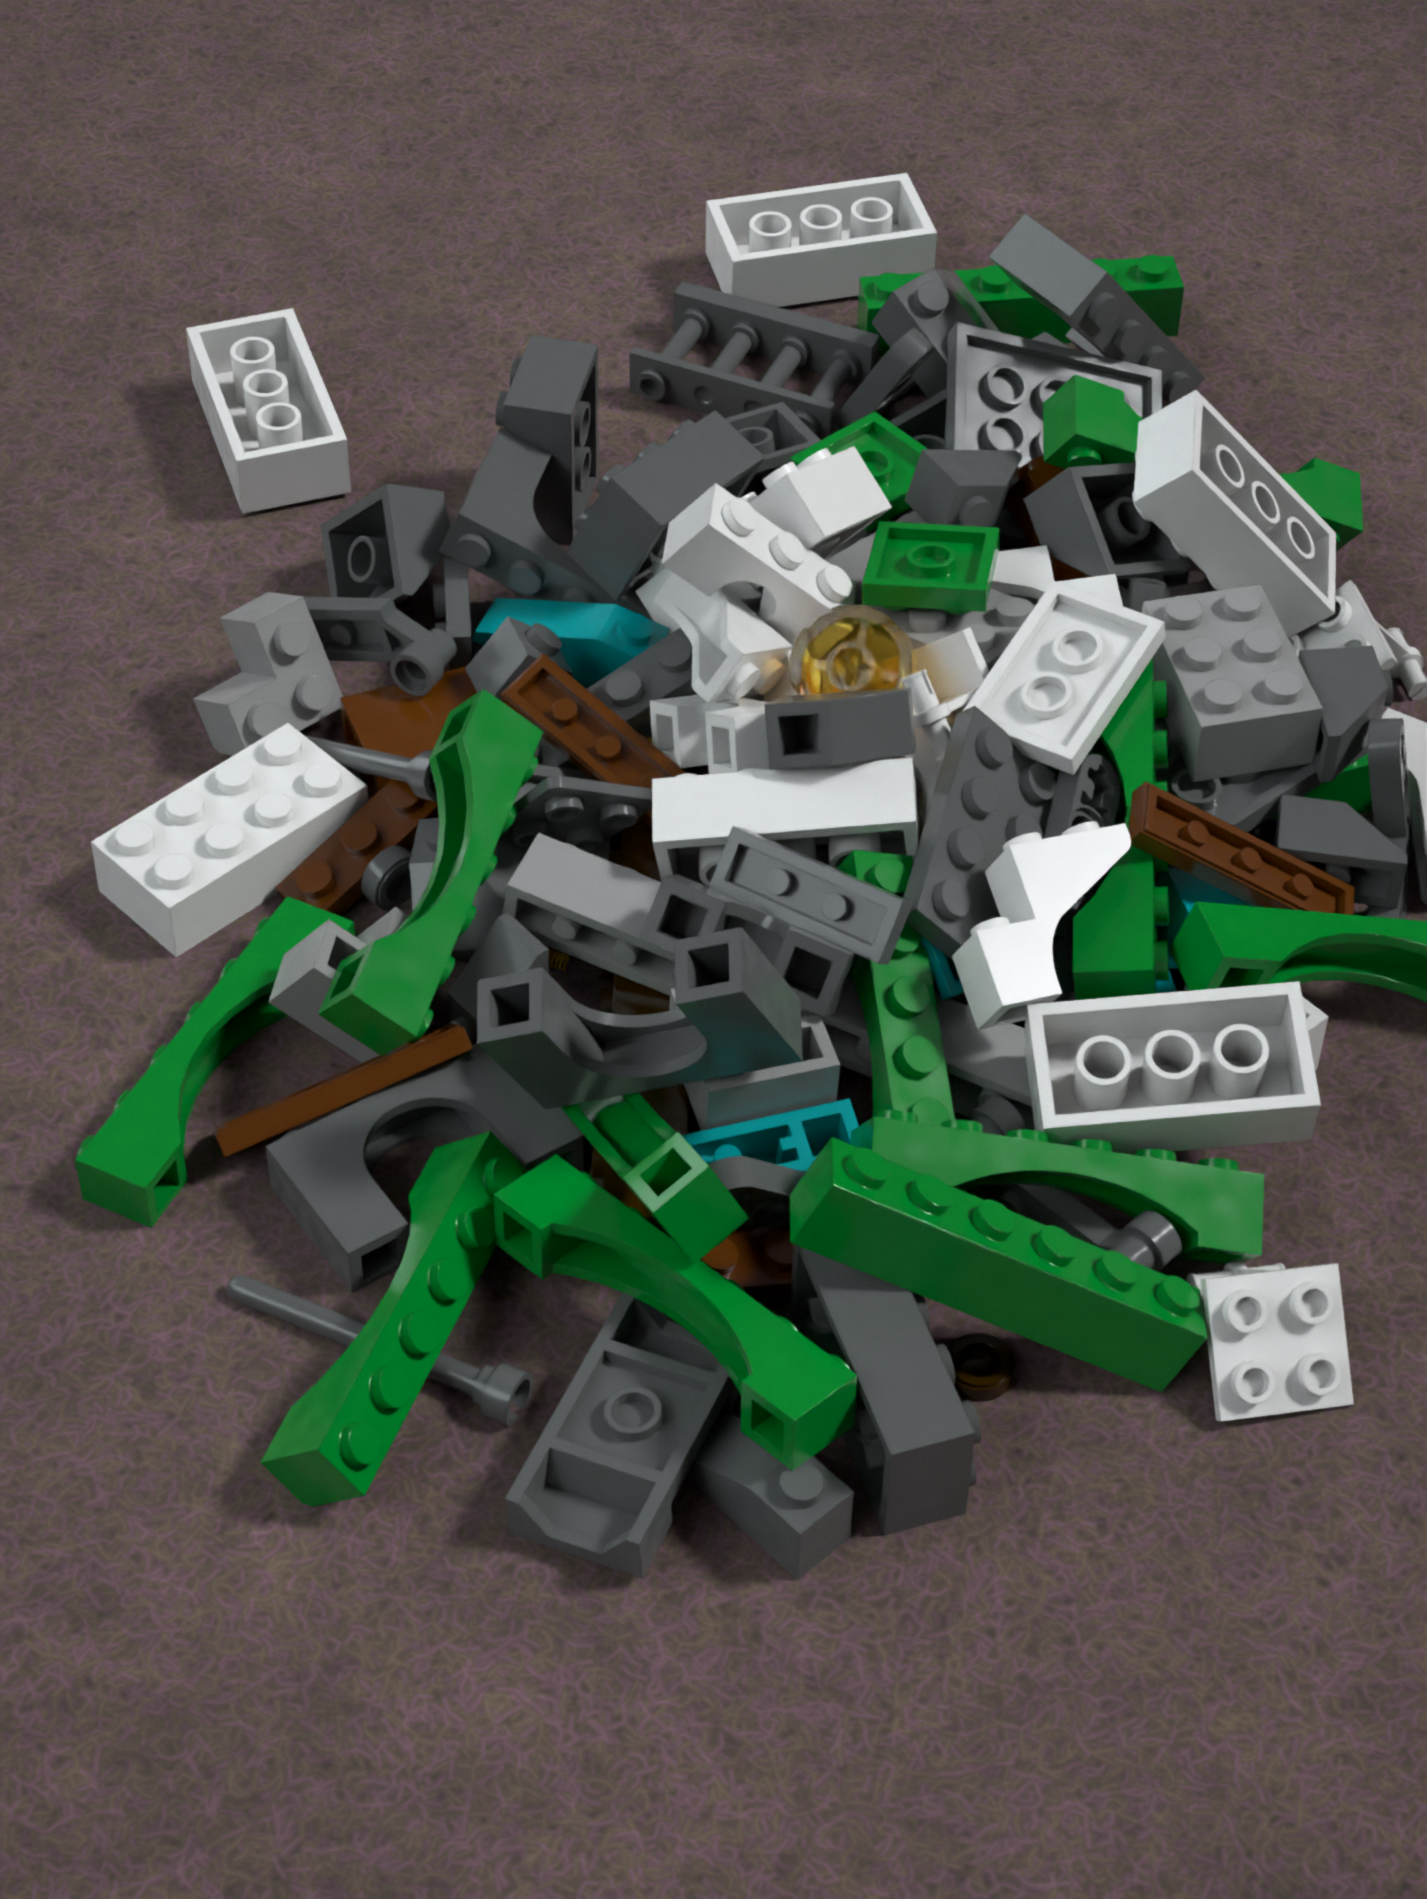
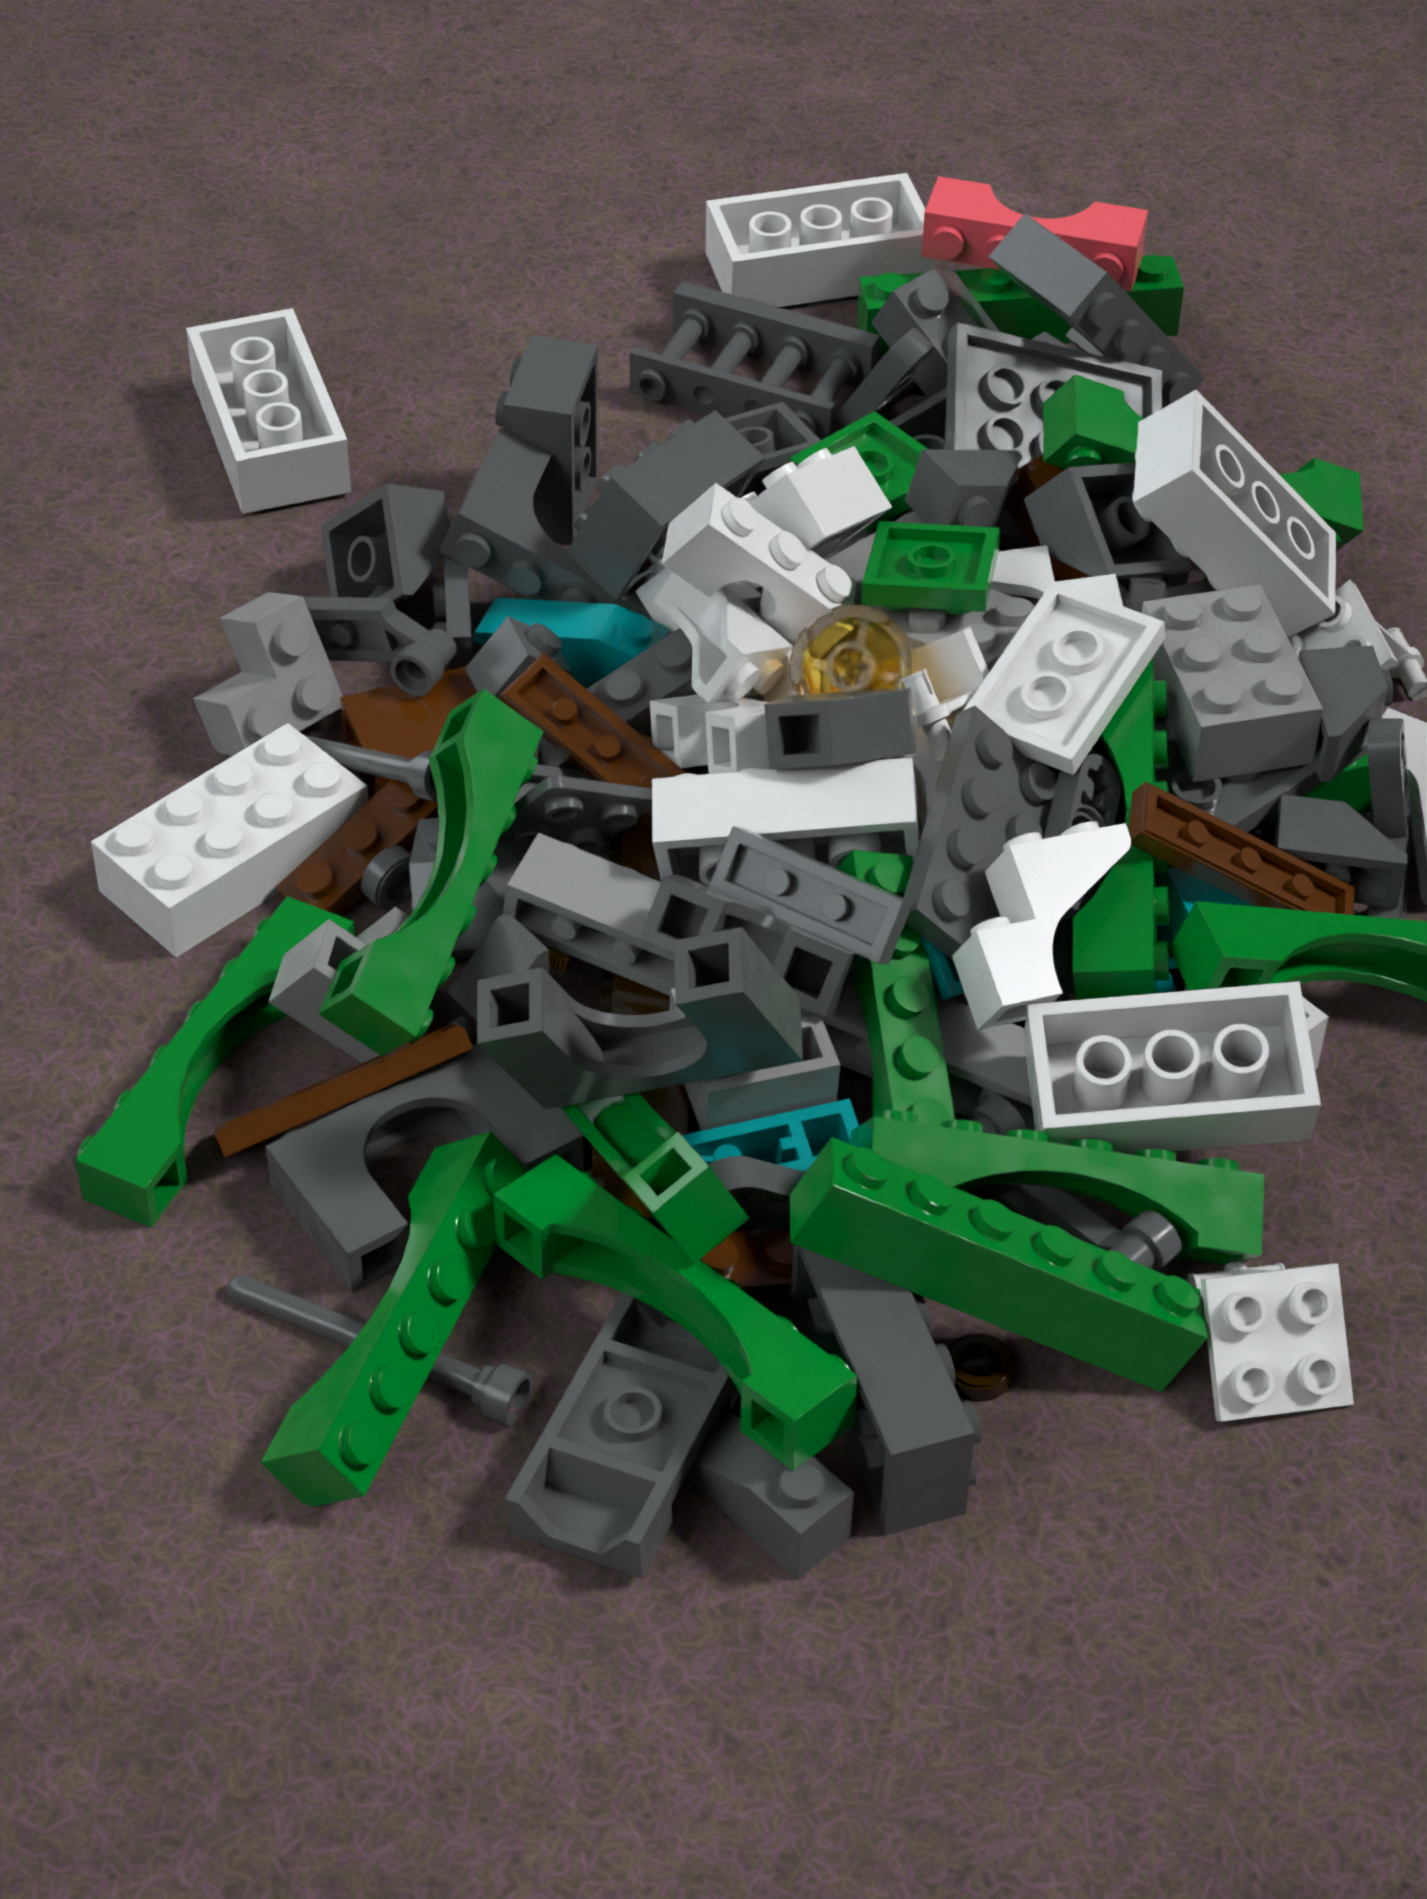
(969, 222): none -> coral arch

